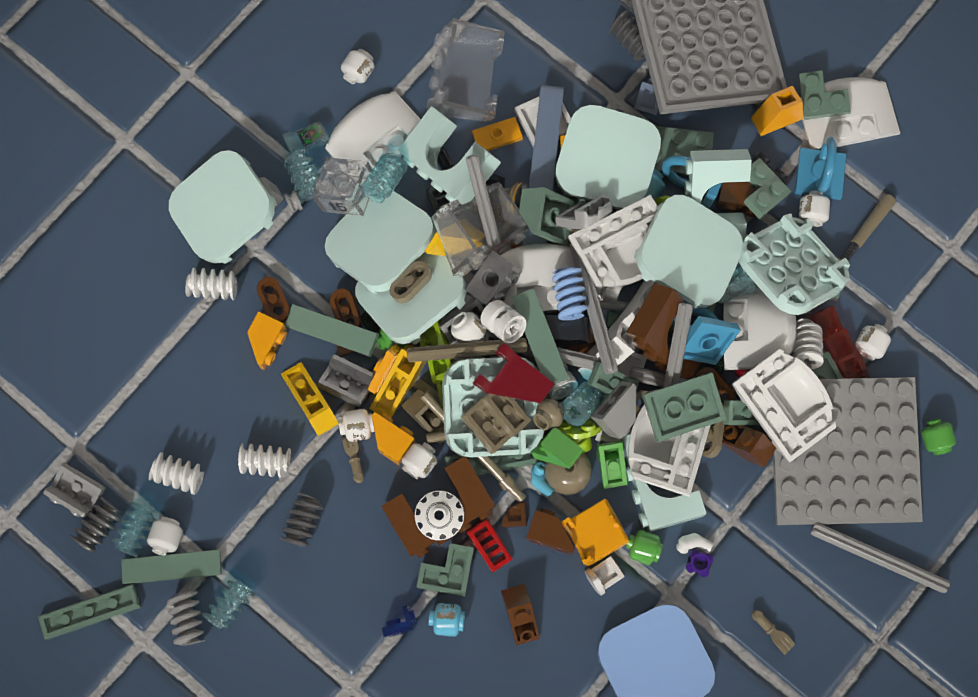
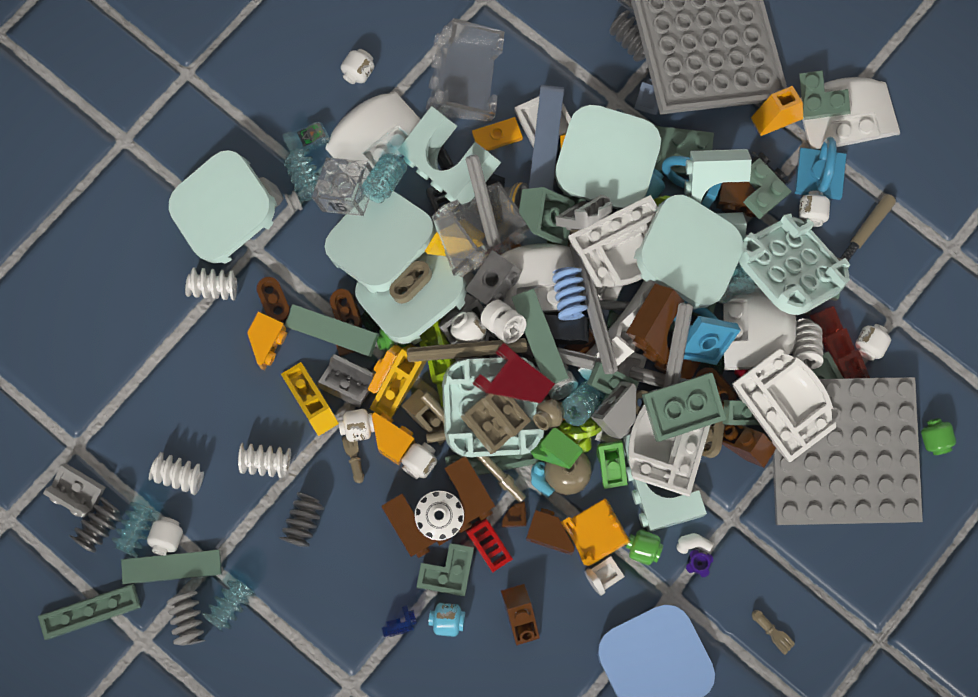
(880, 557): light grey axle -> none

